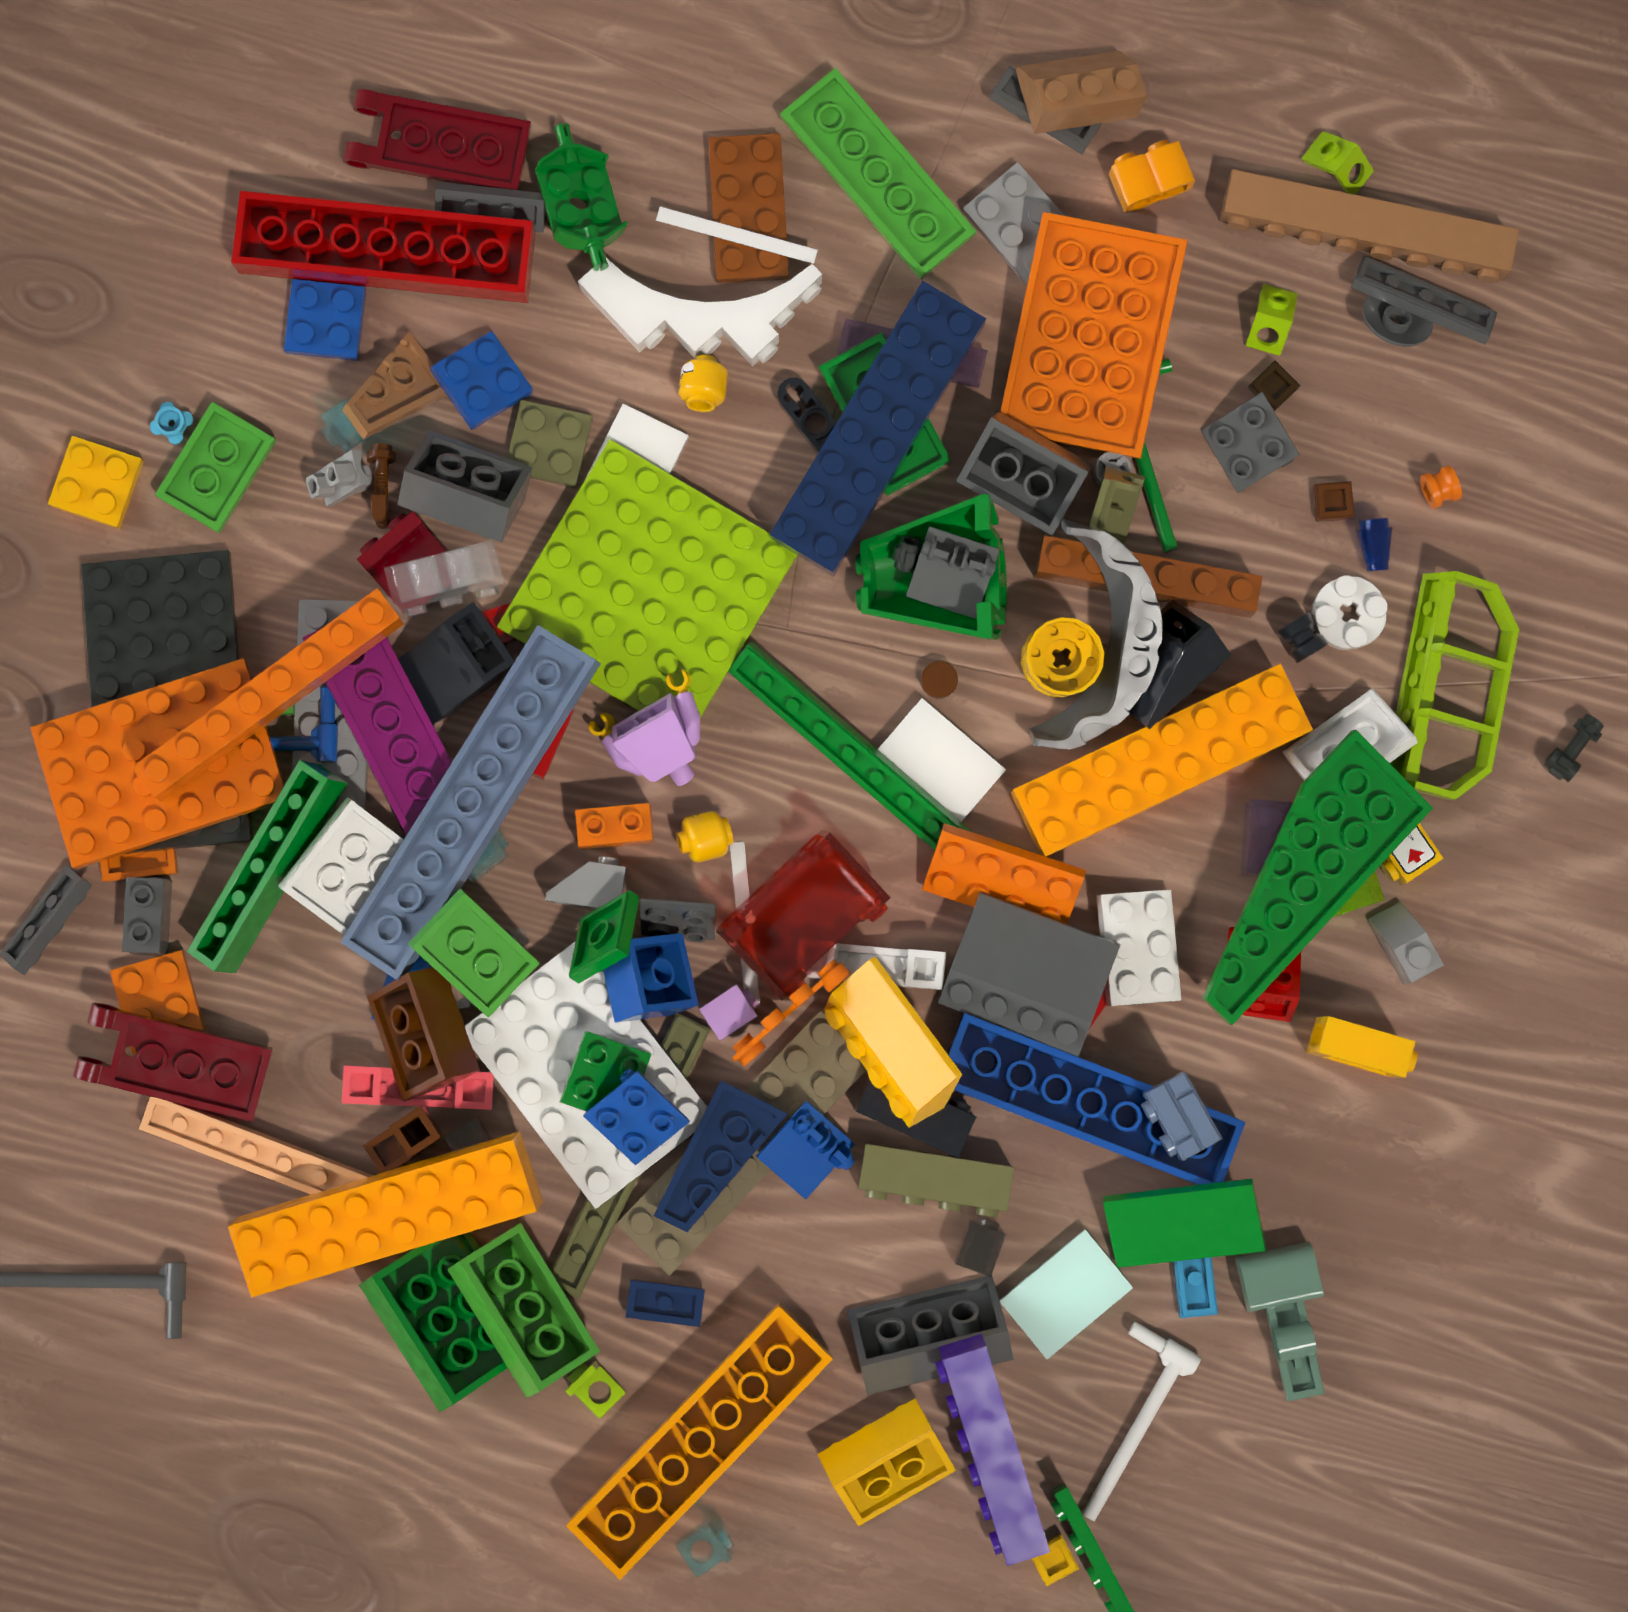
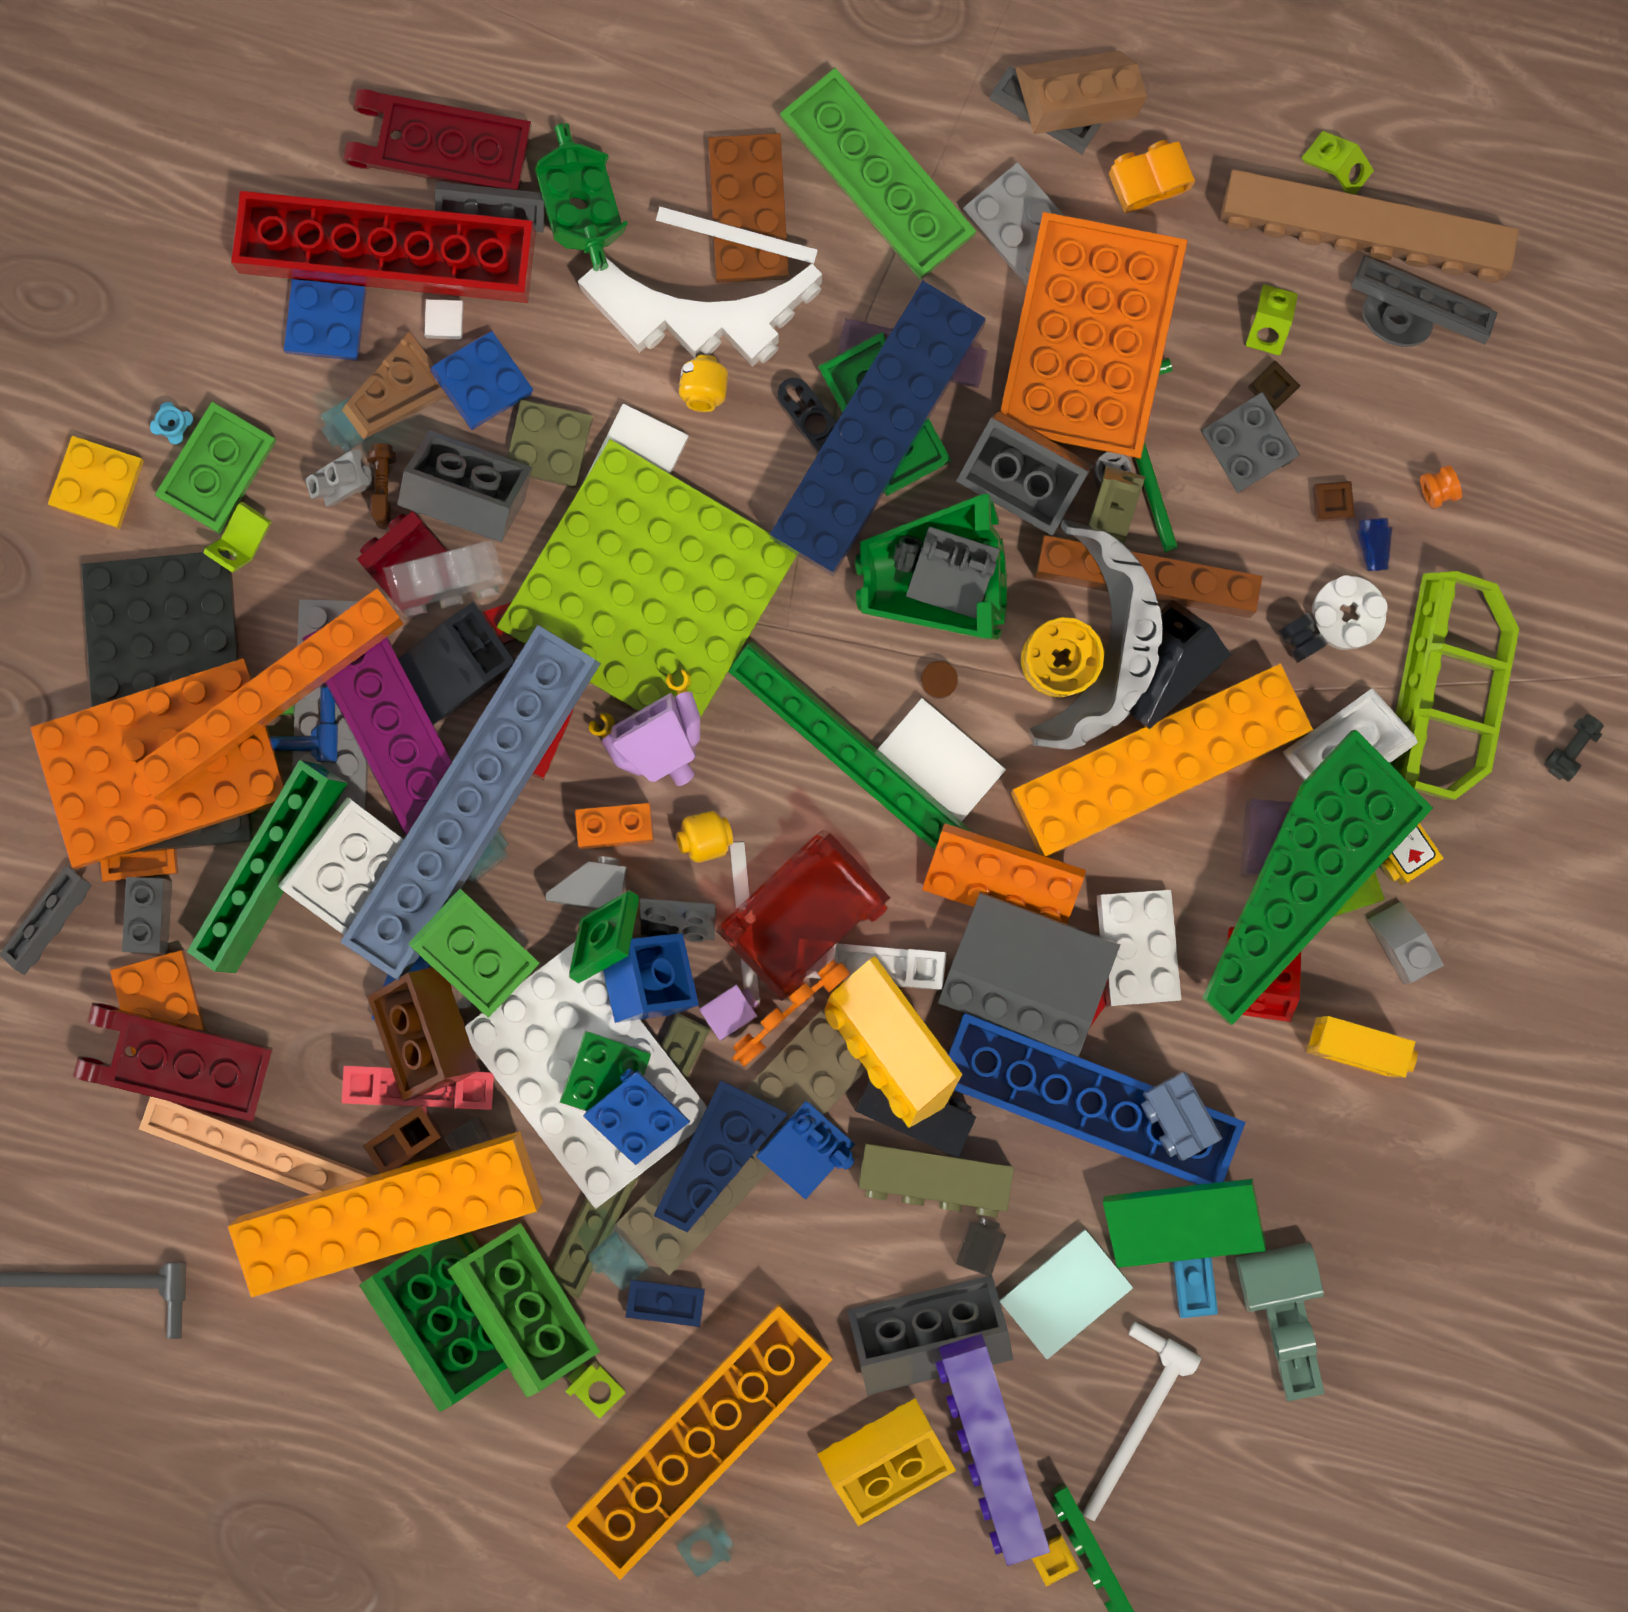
(240, 538): none -> lime bracket
(444, 319): none -> white tile
(617, 1260): none -> clear light blue bracket

